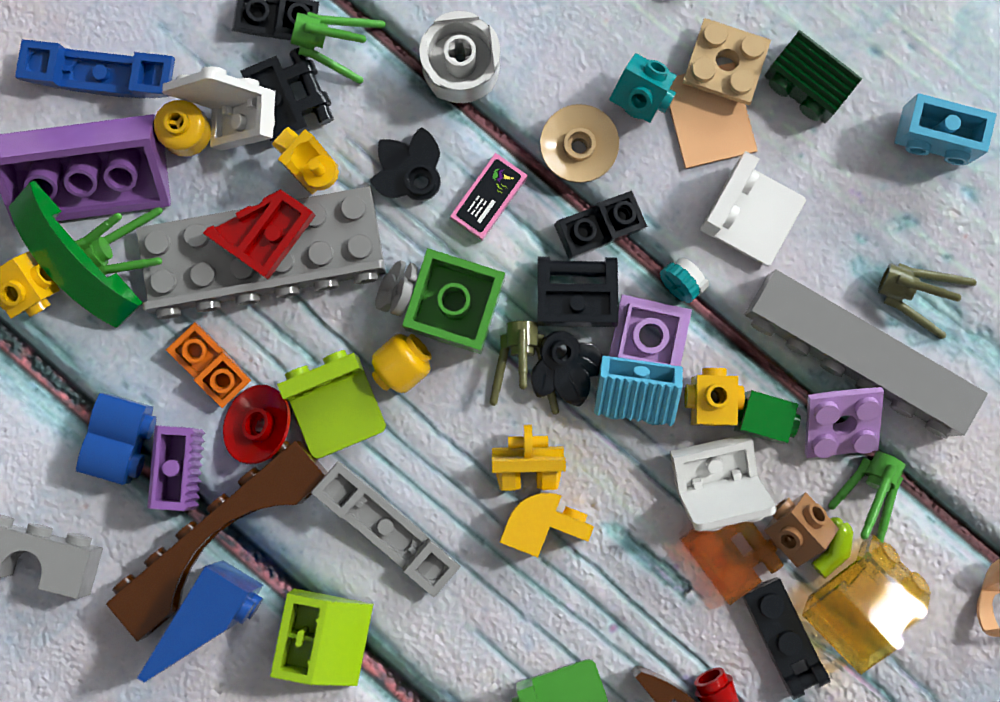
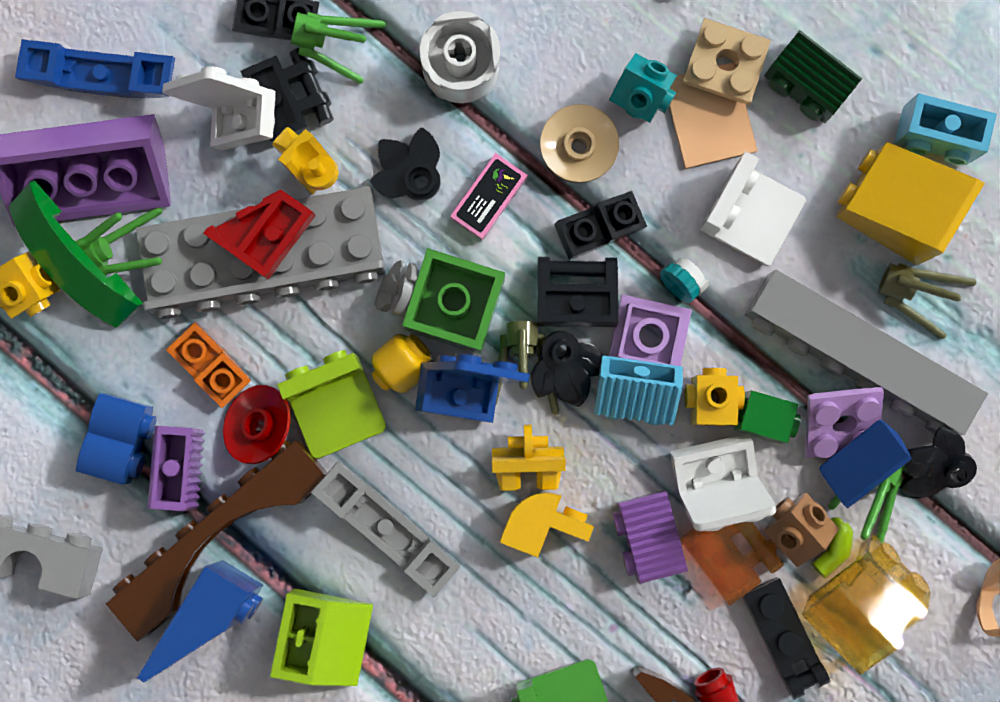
(182, 128): yellow head -> none
(464, 386): none -> blue bracket
(650, 537): none -> medium lavender brick
(865, 463): none -> blue slope
(908, 202): none -> yellow slope
(934, 465): none -> black plate

